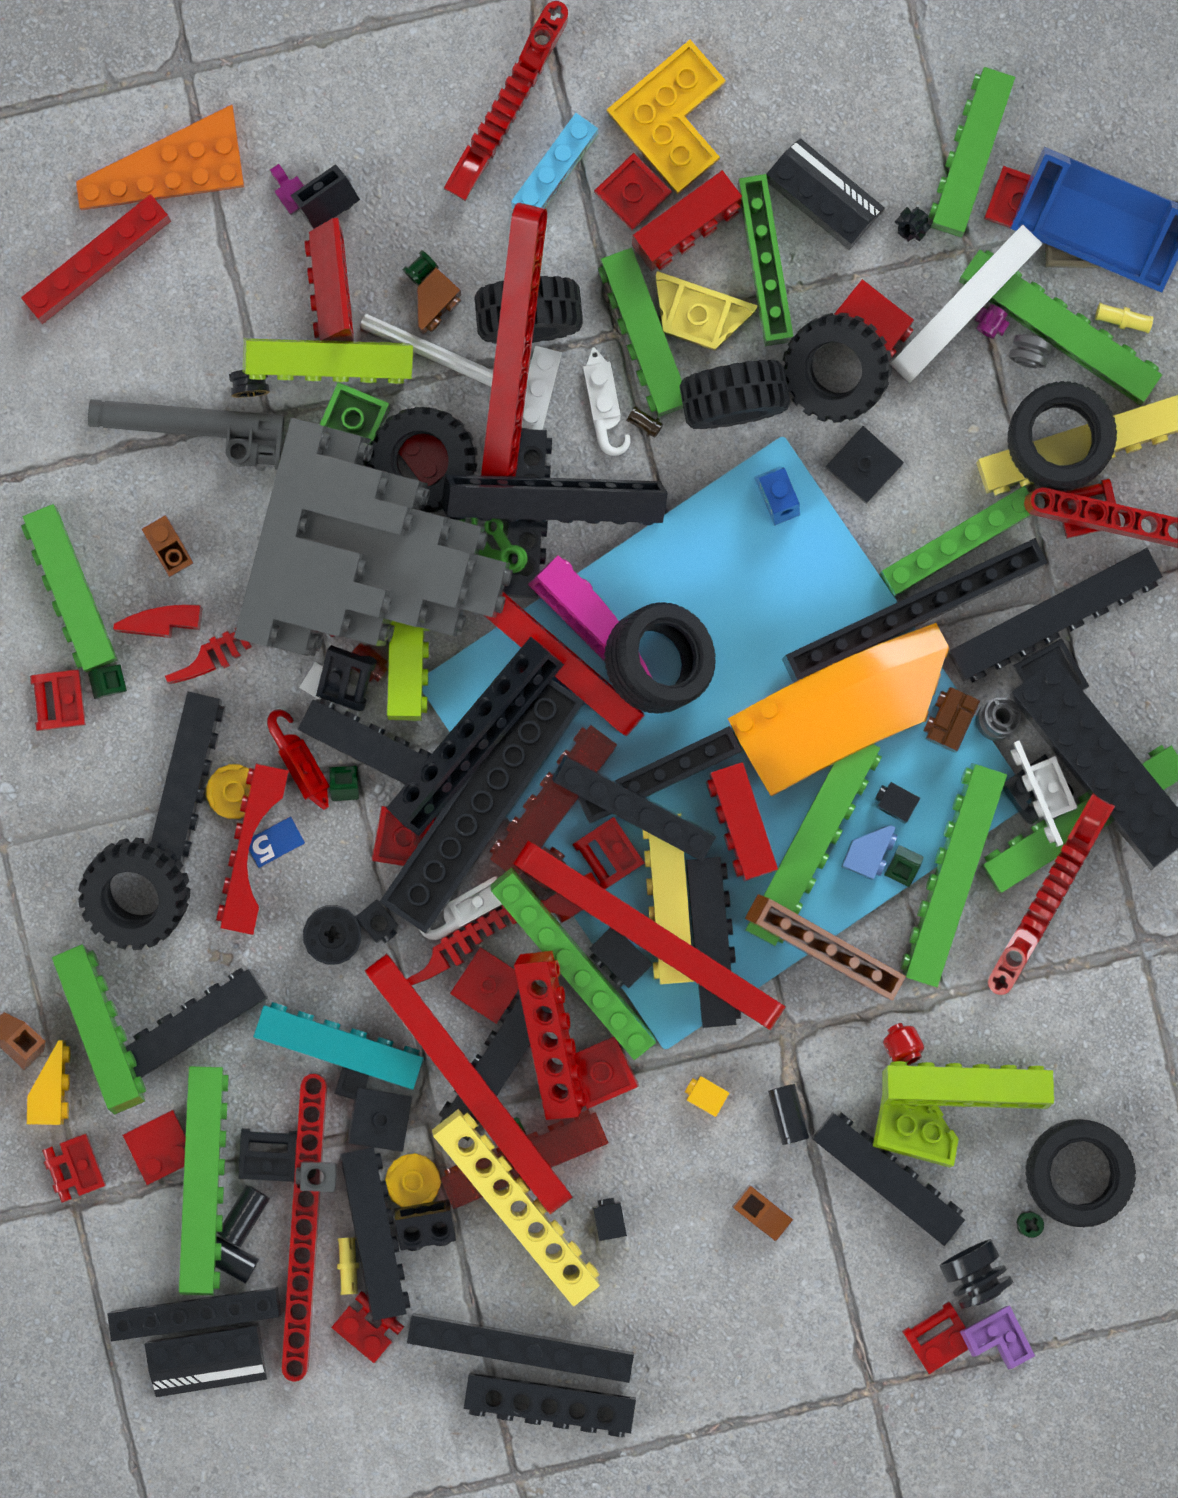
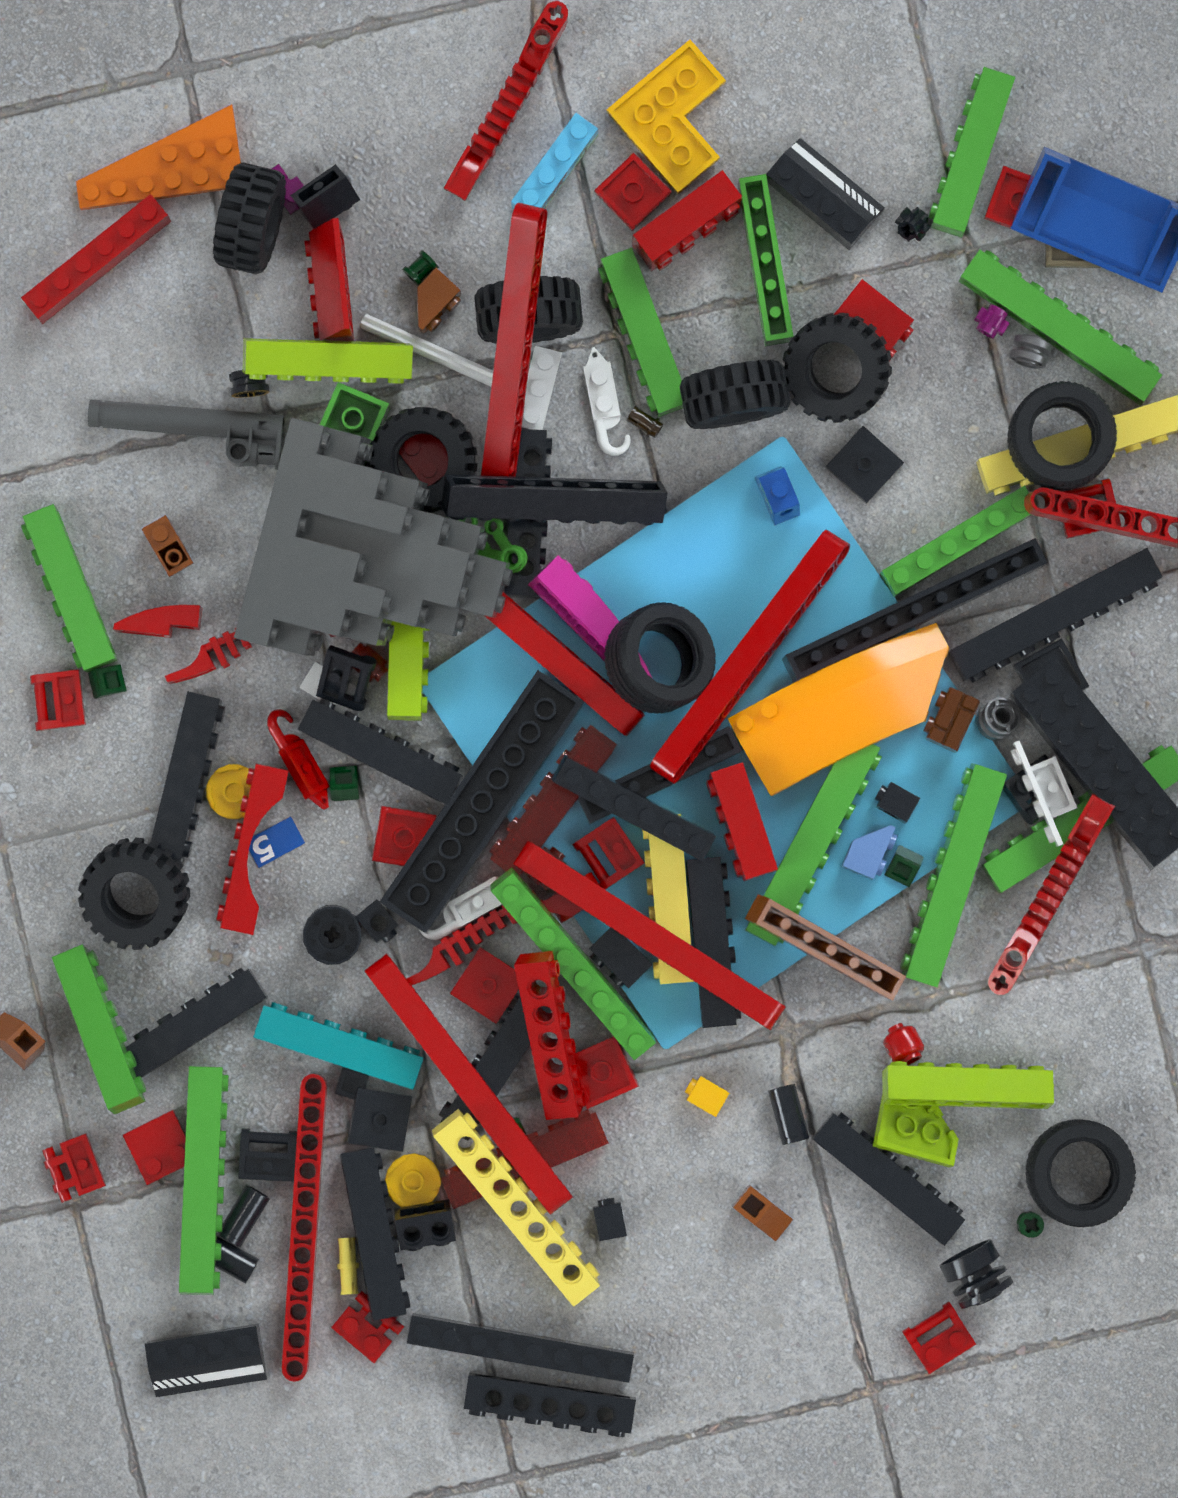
(47, 1097): yellow slope -> none
(194, 1314): black brick -> none
(249, 218): none -> black tyre
(329, 1171): dark grey brick -> none
(474, 736): black brick -> none
(699, 312): light yellow wing -> none
(750, 656): none -> red beam
(966, 303): white beam -> none
(999, 1330): medium lavender plate -> none
(1124, 318): light yellow pin -> none

